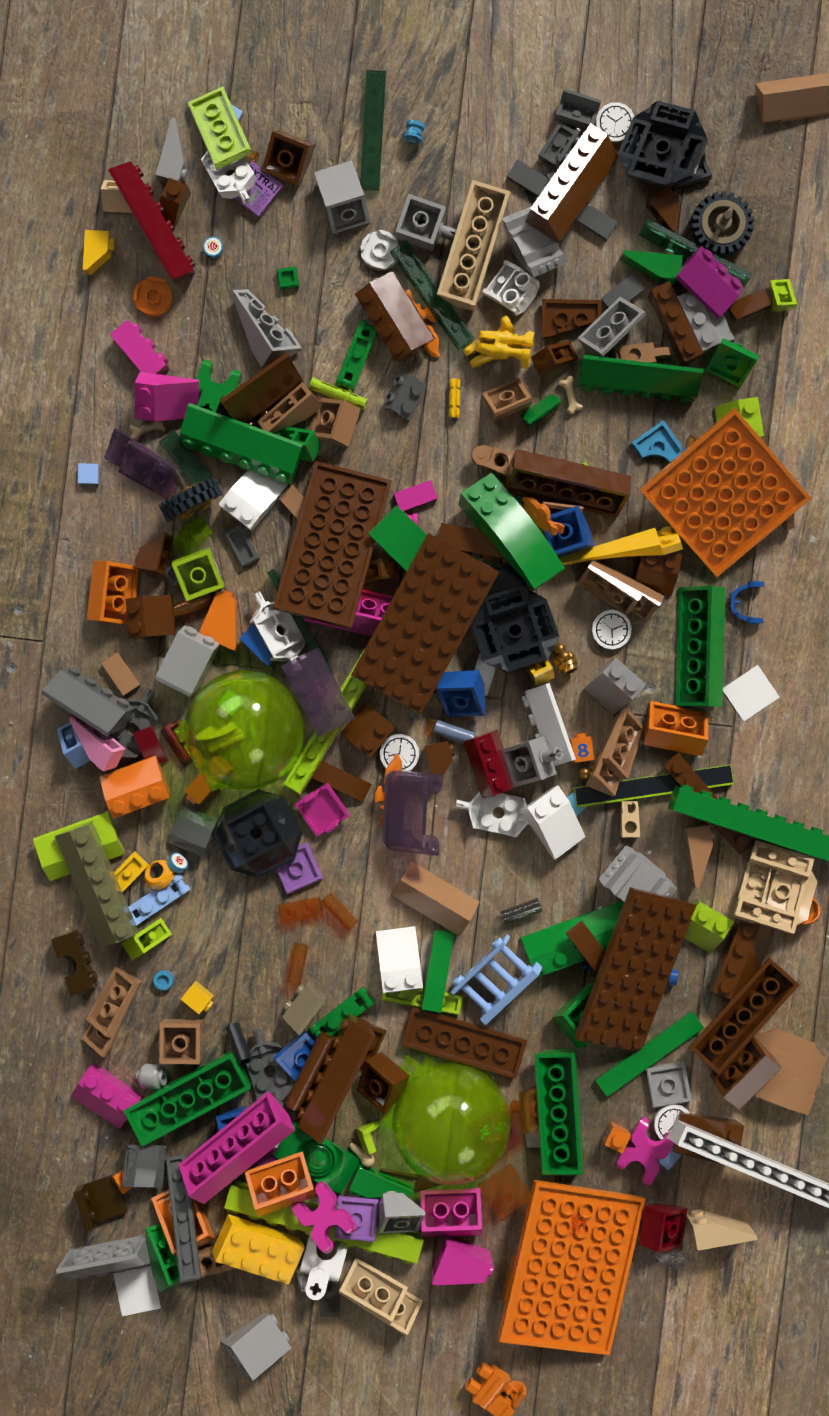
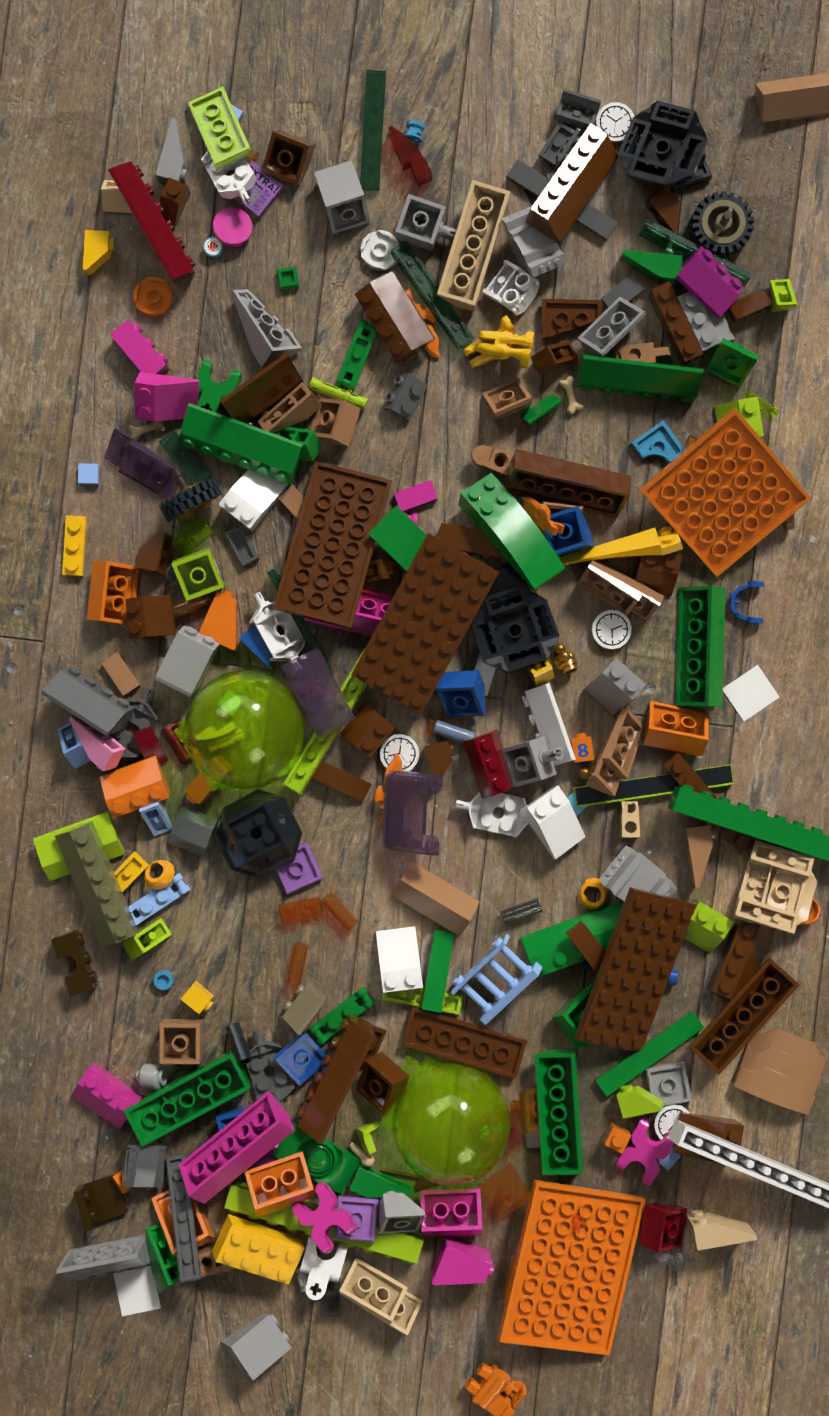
(74, 545): none -> yellow plate
(110, 1011): medium nougat slope -> none
(156, 818): none -> light blue slope
(177, 862): tile -> none
(232, 227): none -> dark pink tile
(309, 1071): reddish brown piece -> none
(322, 810): dark pink piece -> none
(410, 157): none -> clear red slope
(454, 398): yellow axle -> none
(593, 882): none -> light orange piece
(637, 1101): none -> lime slope
(746, 1073): reddish brown slope -> none
(763, 403): none -> clear neon green piece

